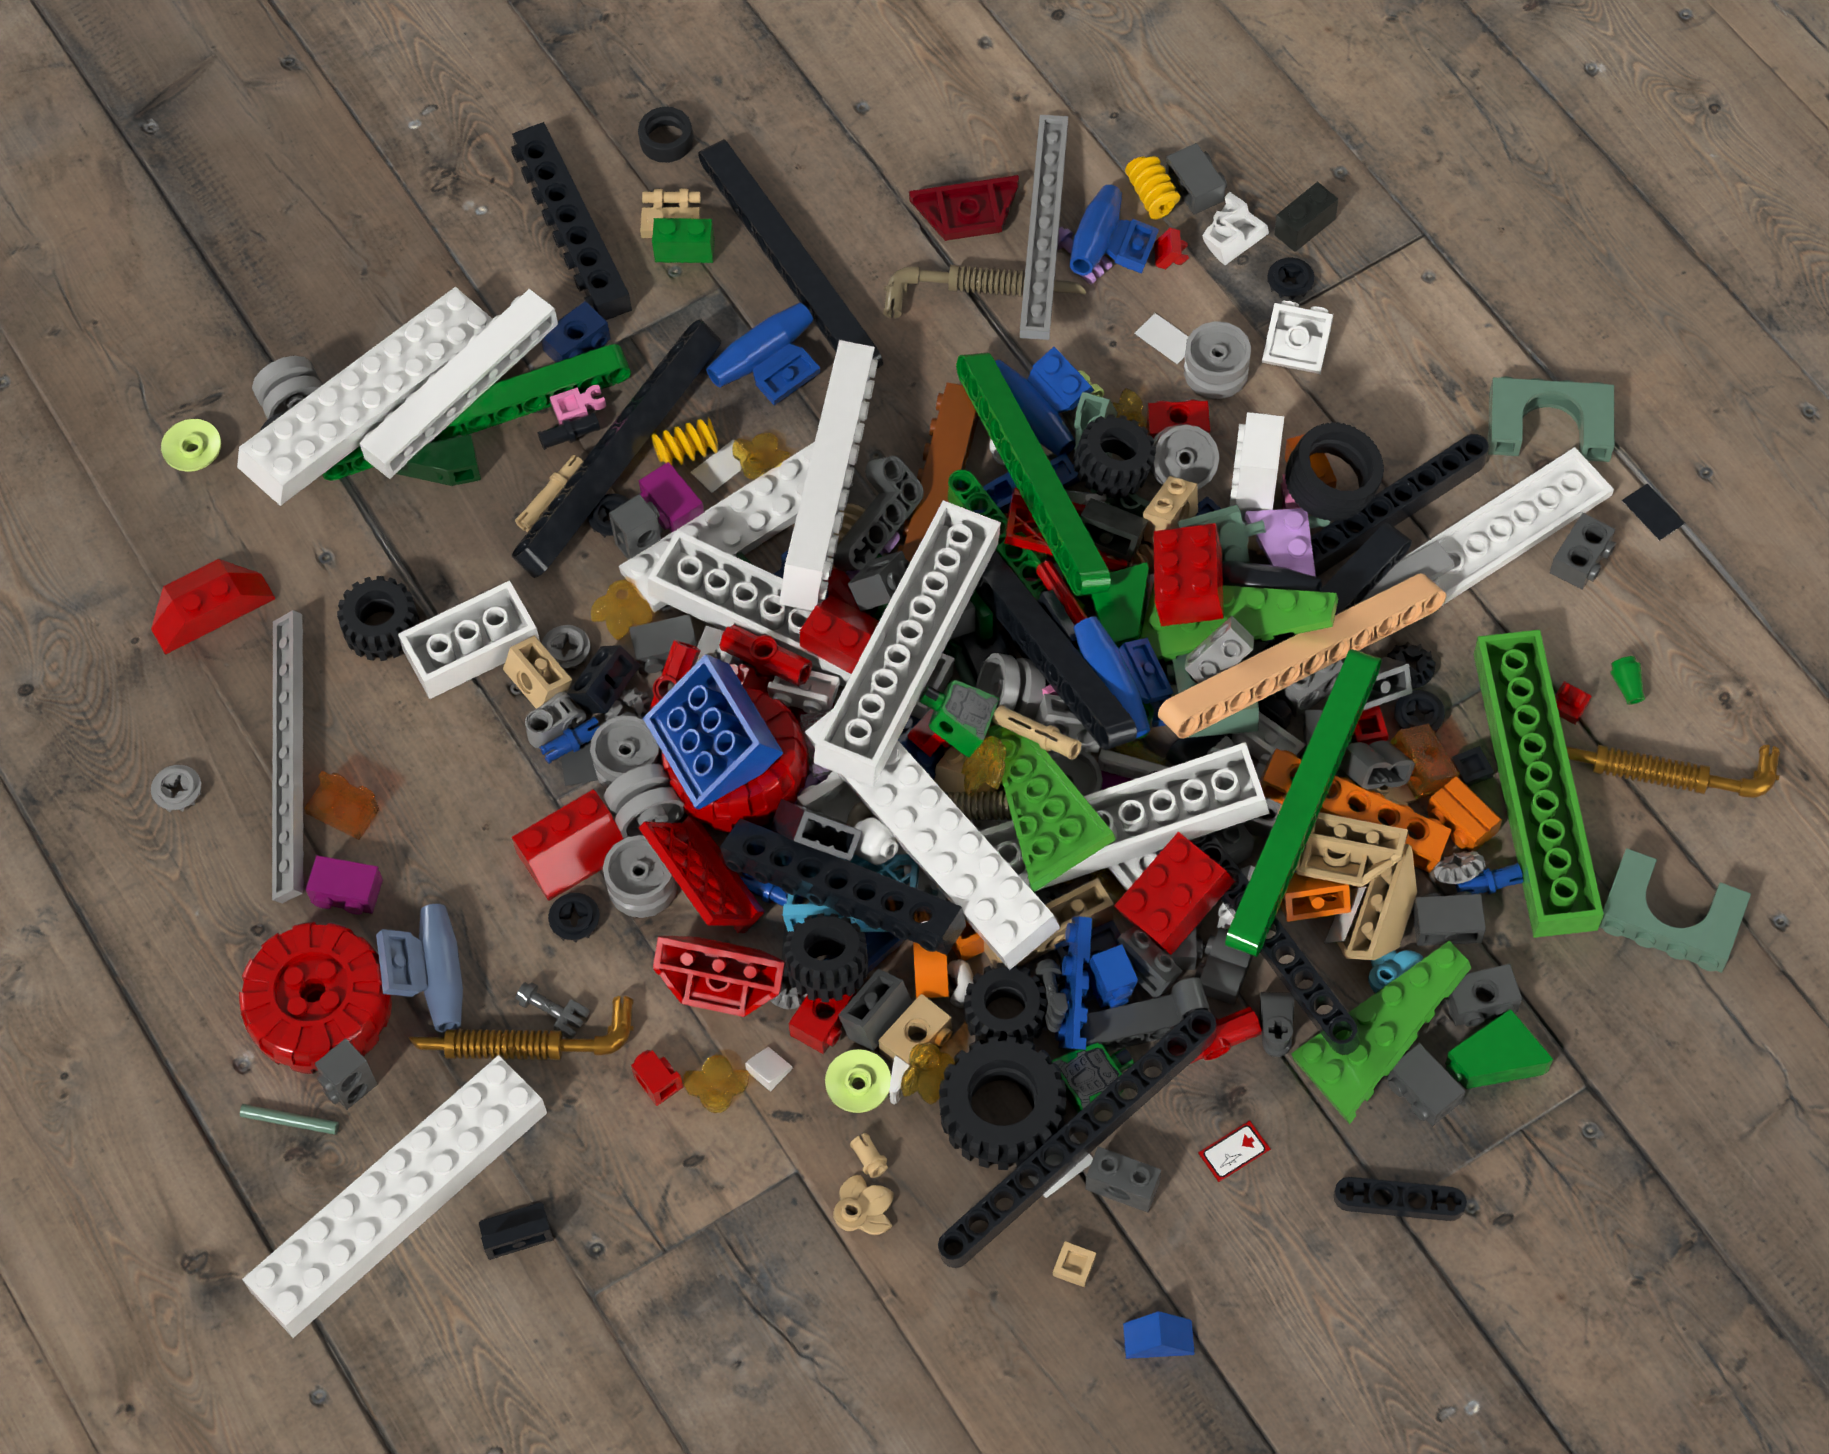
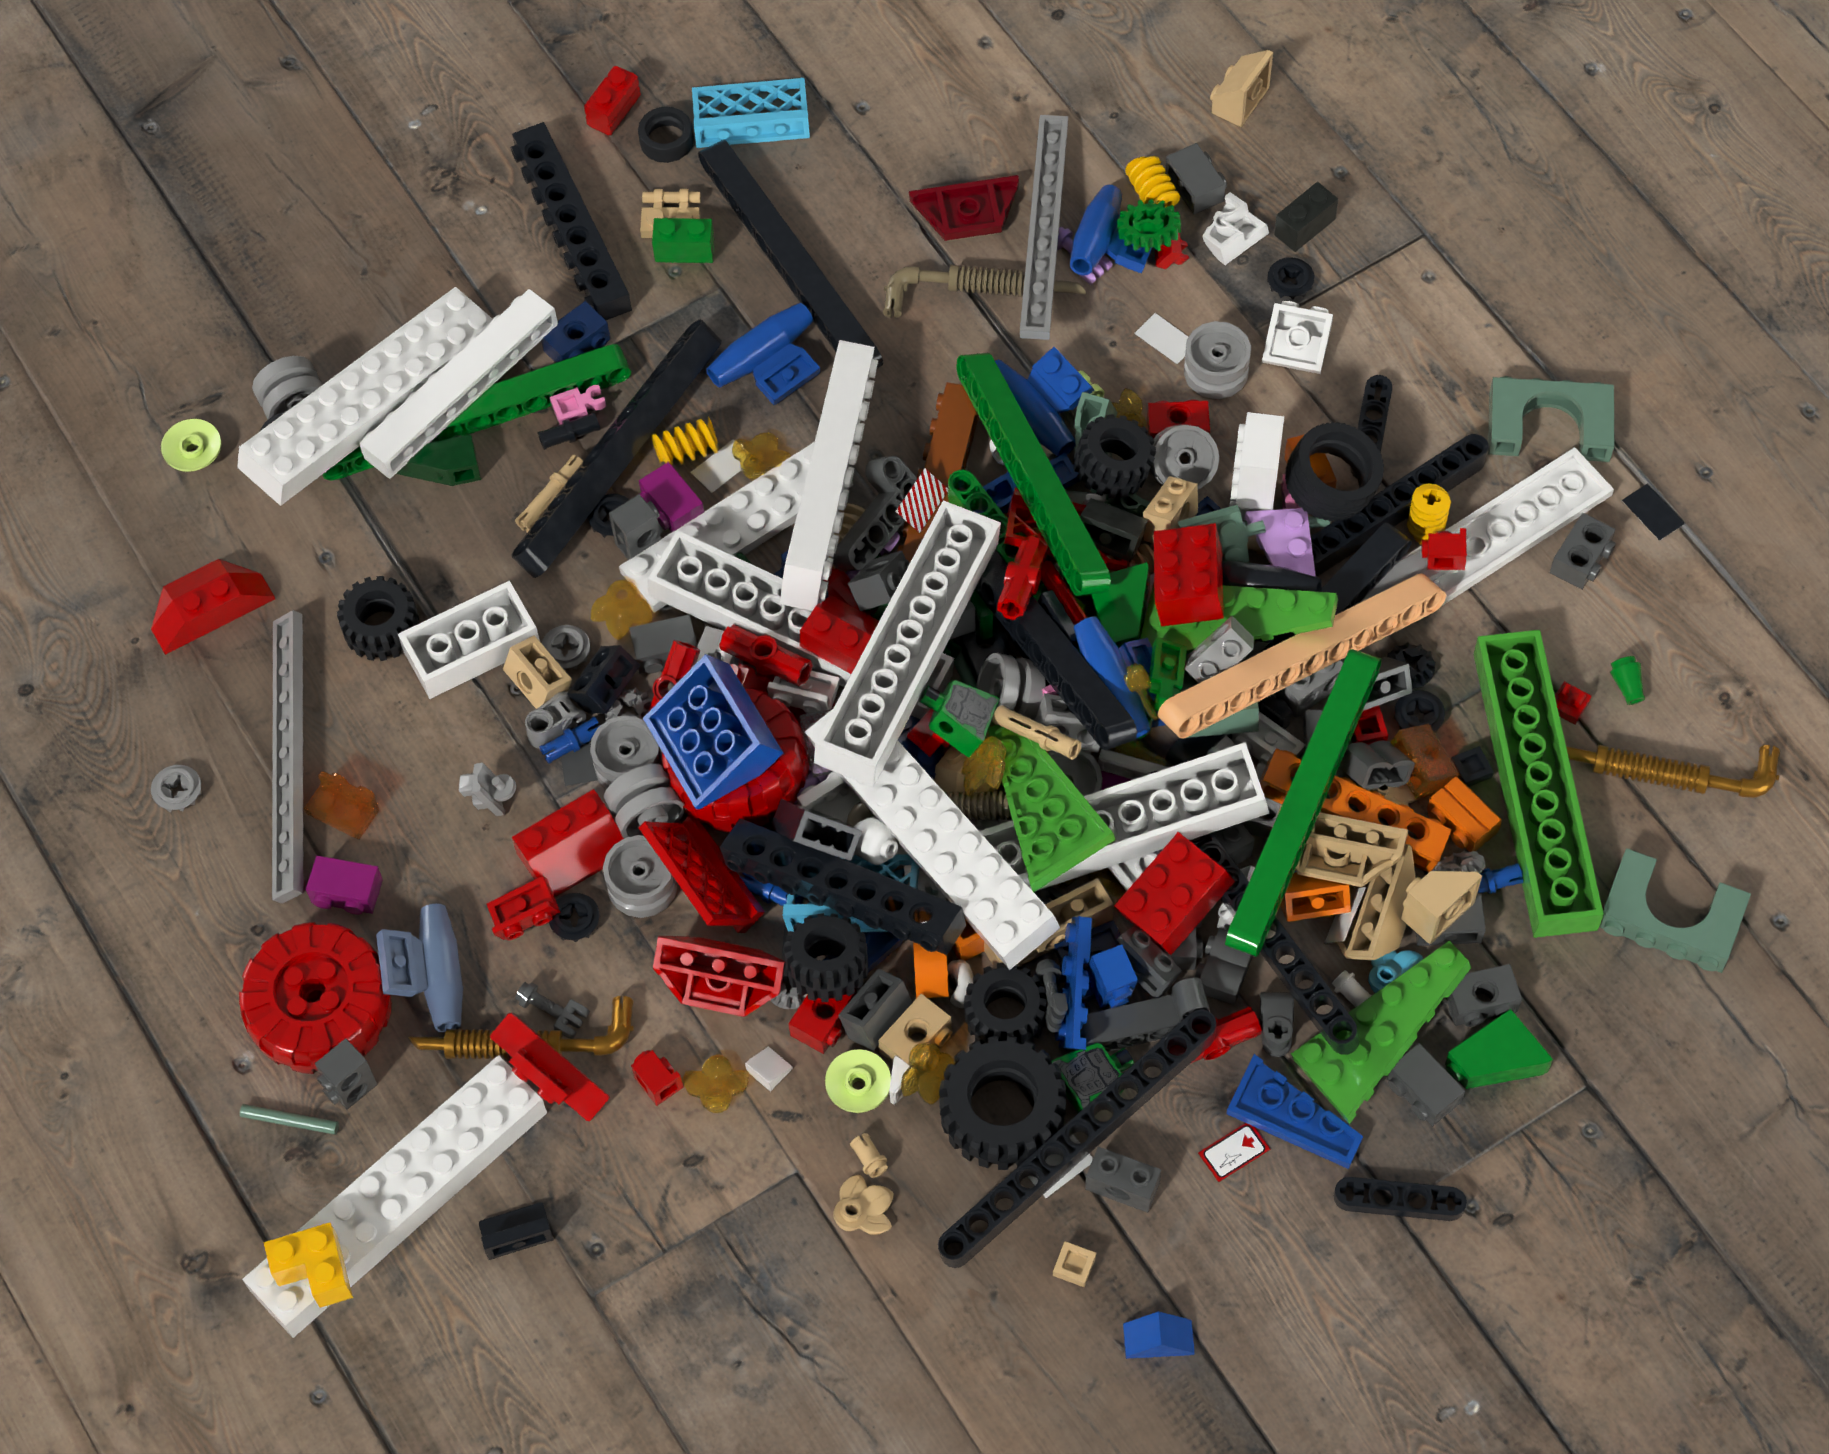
(314, 1256): none -> yellow brick
(487, 788): none -> light grey hips
(523, 908): none -> red bracket
(547, 1068): none -> red bracket
(612, 100): none -> red brick
(751, 125): none -> medium azure fence
(922, 500): none -> sticker
(1022, 578): none -> red piece
(1139, 681): none -> clear yellow plate
(1149, 225): none -> green gear
(1166, 670): none -> green hinge
(1242, 87): none -> tan slope
(1292, 1115): none -> blue wing
(1350, 988): none -> white pin
(1375, 427): none -> black beam
(1428, 511): none -> yellow piece
(1439, 901): none -> tan slope
(1445, 550): none -> red brick

